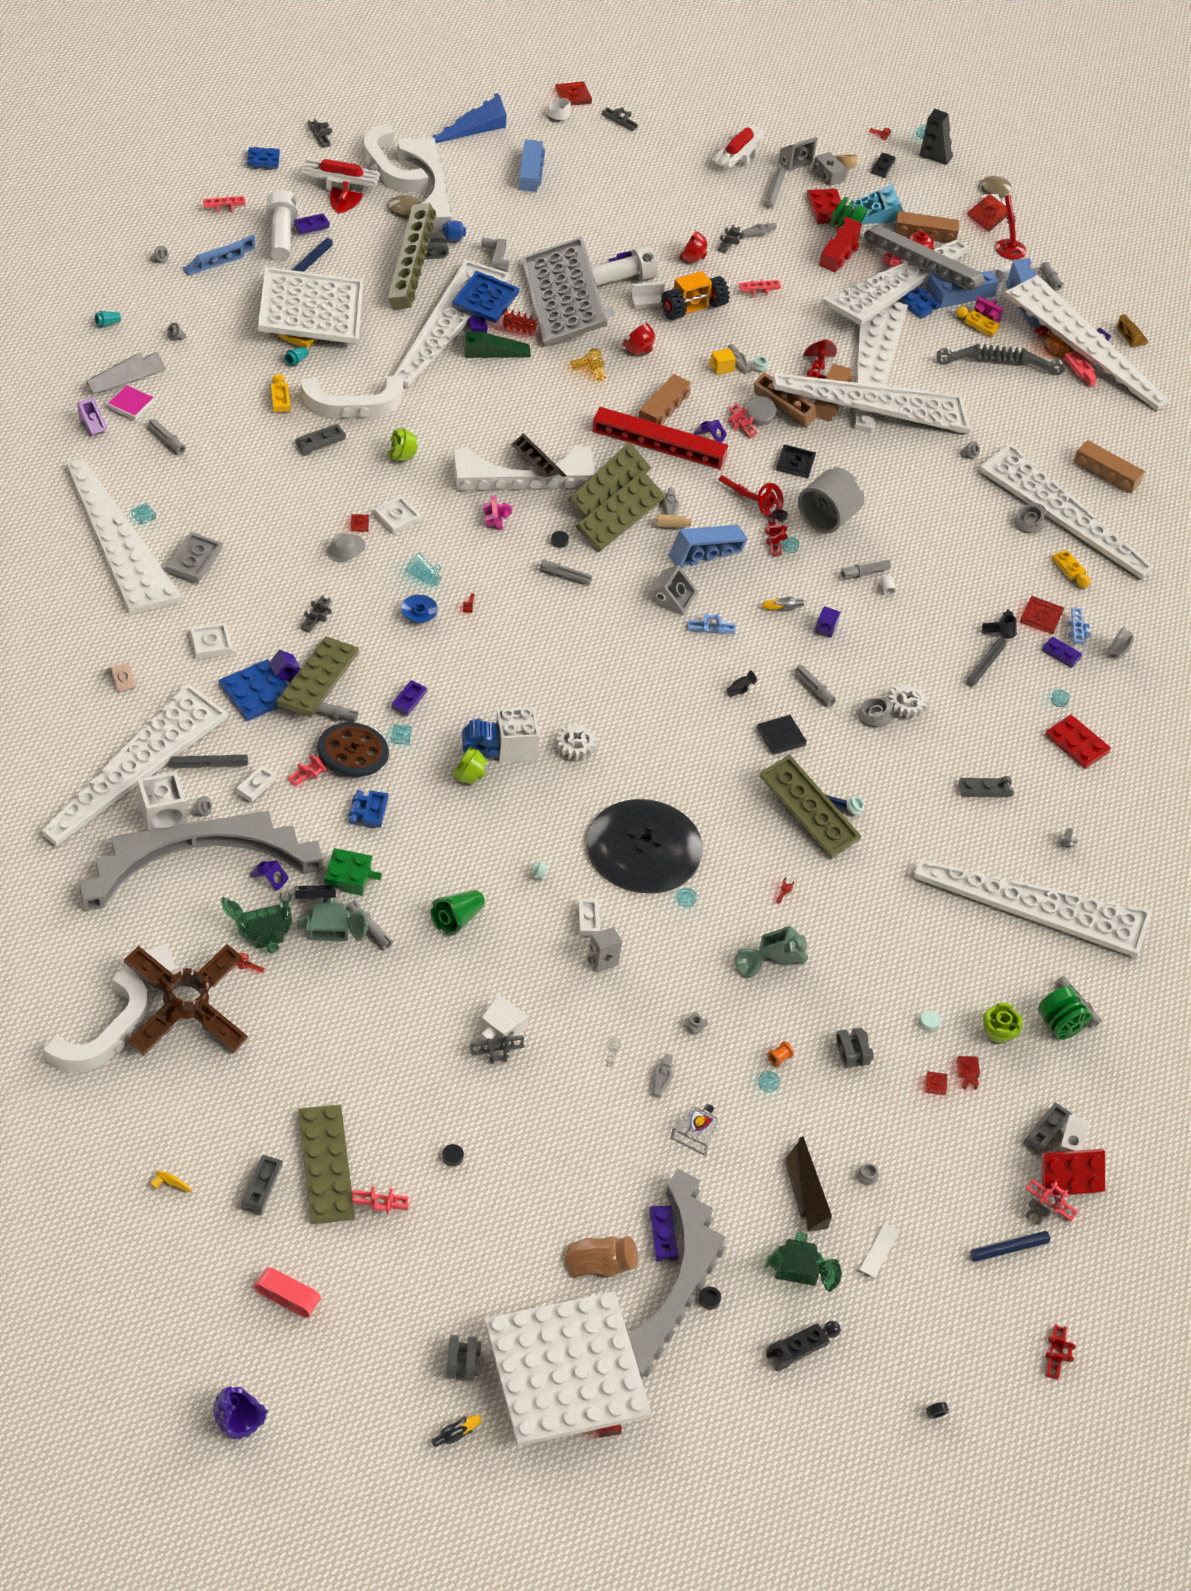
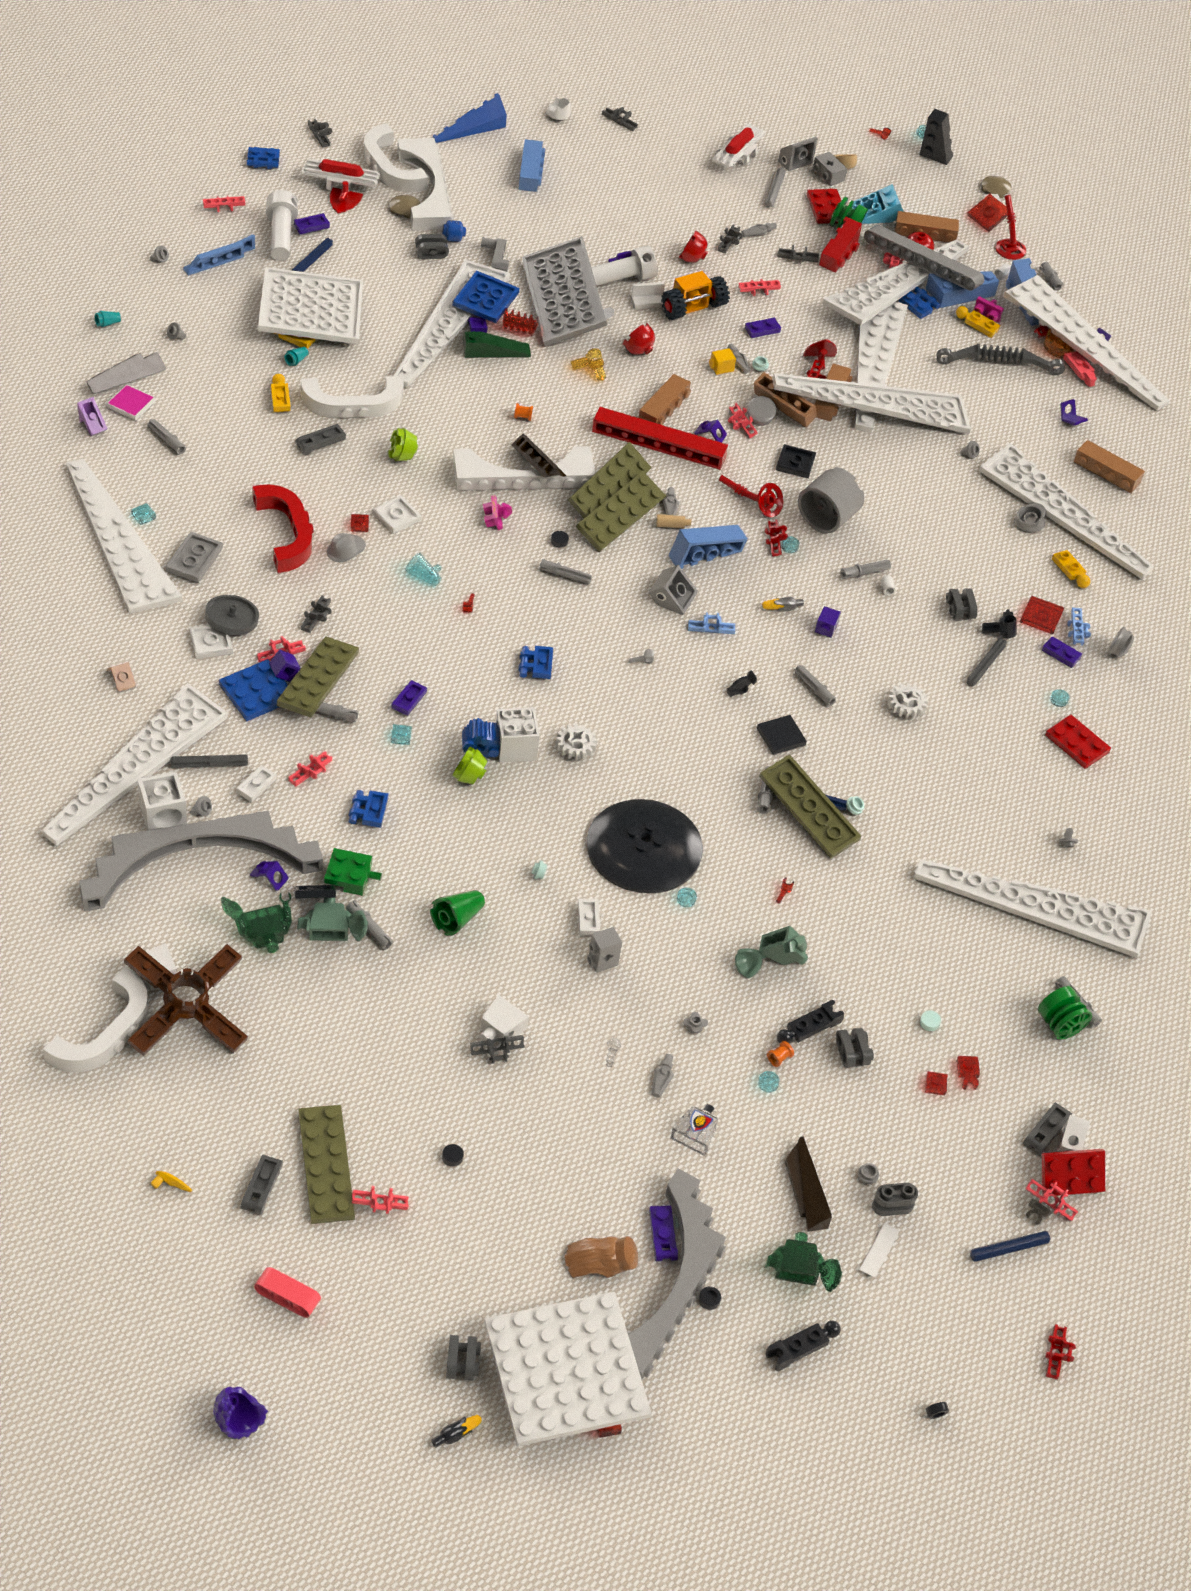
(232, 614): none -> dark grey piece
(244, 963): clear red hand -> none
(282, 499): none -> red arch
(287, 646): none -> coral piece
(353, 749): wedge -> none
(412, 256): olive brick -> none
(419, 608): blue dish -> none
(523, 412): none -> orange bush
(542, 662): none -> blue plate
(575, 92): clear red tile -> none
(648, 657): none -> light grey hand
(763, 327): none -> dark purple plate
(764, 797): none -> light grey axle
(780, 515): black piece -> none
(791, 254): none -> dark grey piece
(811, 1023): none -> black plate
(876, 711): light grey piece -> none
(883, 165): black plate -> none
(895, 1199): none -> dark grey brick
(959, 600): none -> dark grey brick
(986, 787): dark grey plate -> none
(1002, 1023): lime cone -> none
(1071, 417): none -> dark purple bracket
(1130, 332): pearl gold panel -> none

